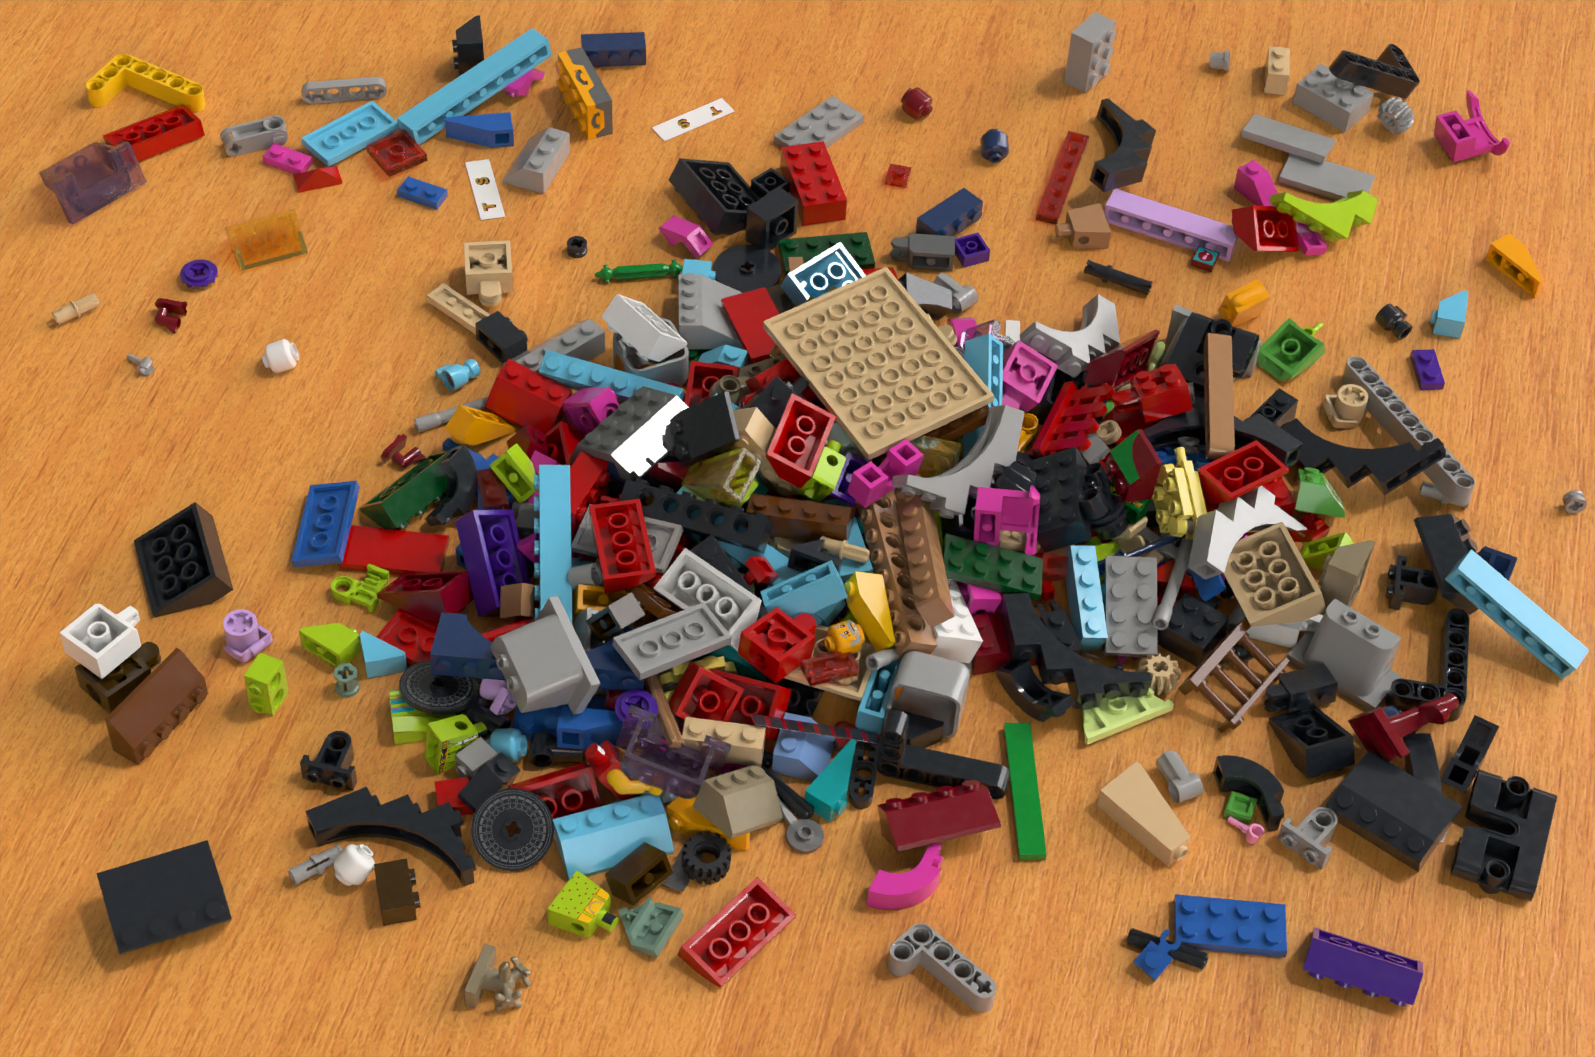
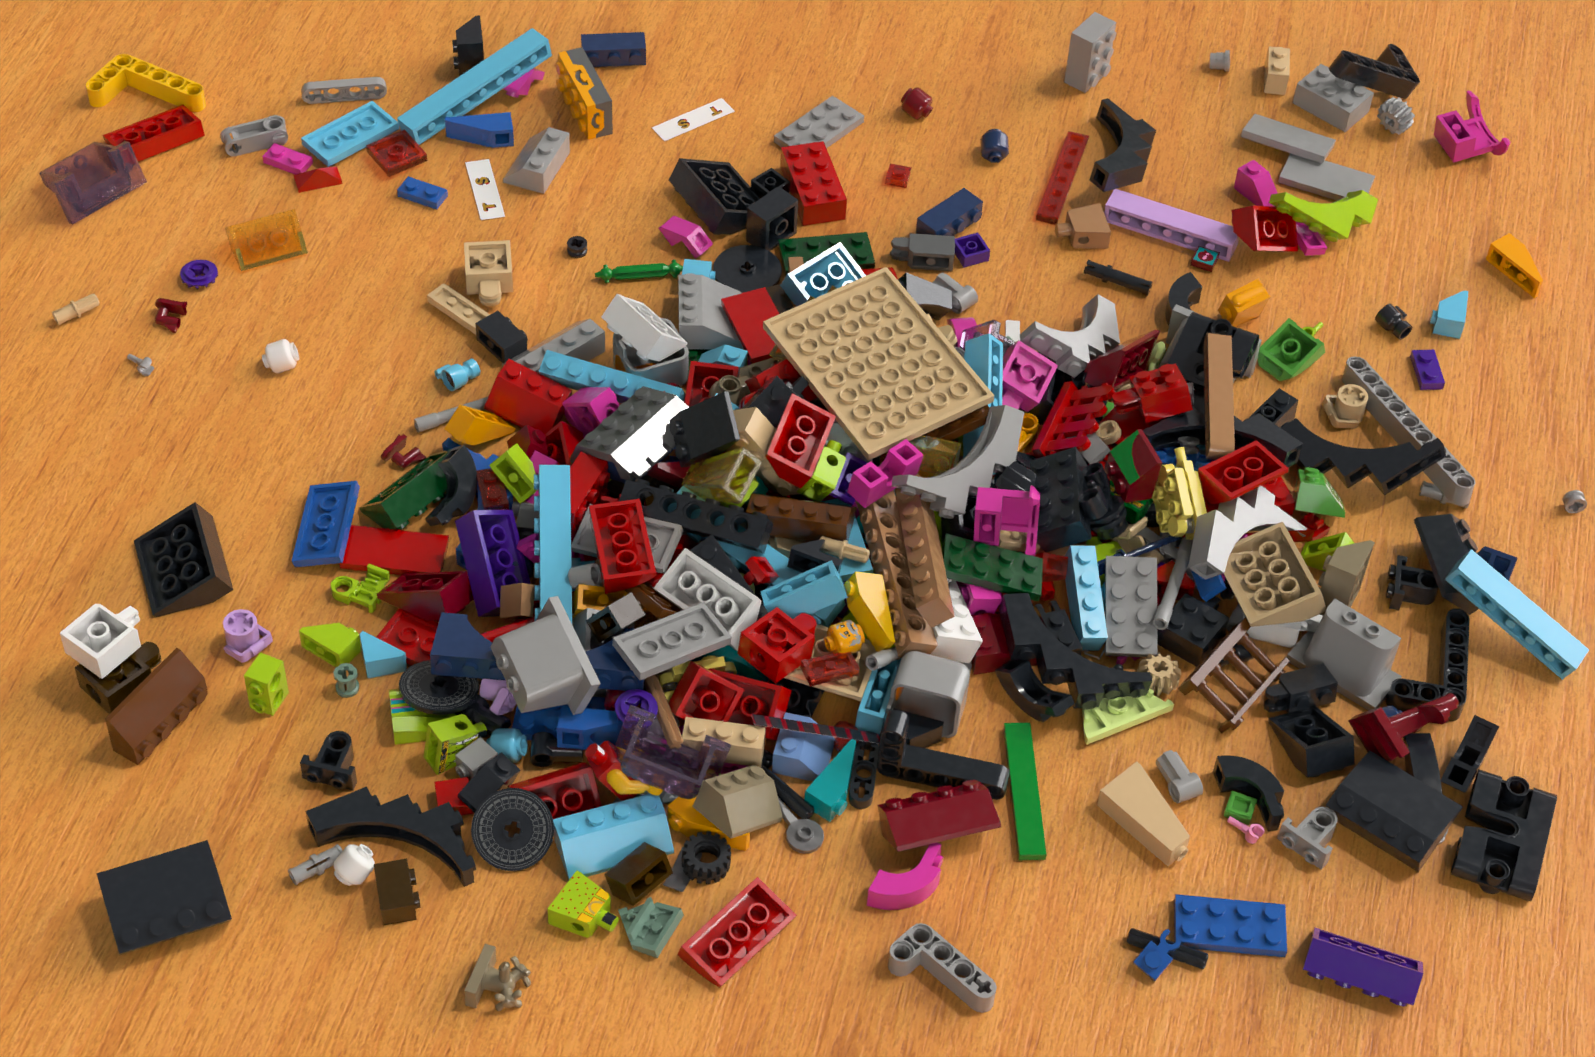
(1183, 292): none -> black arch

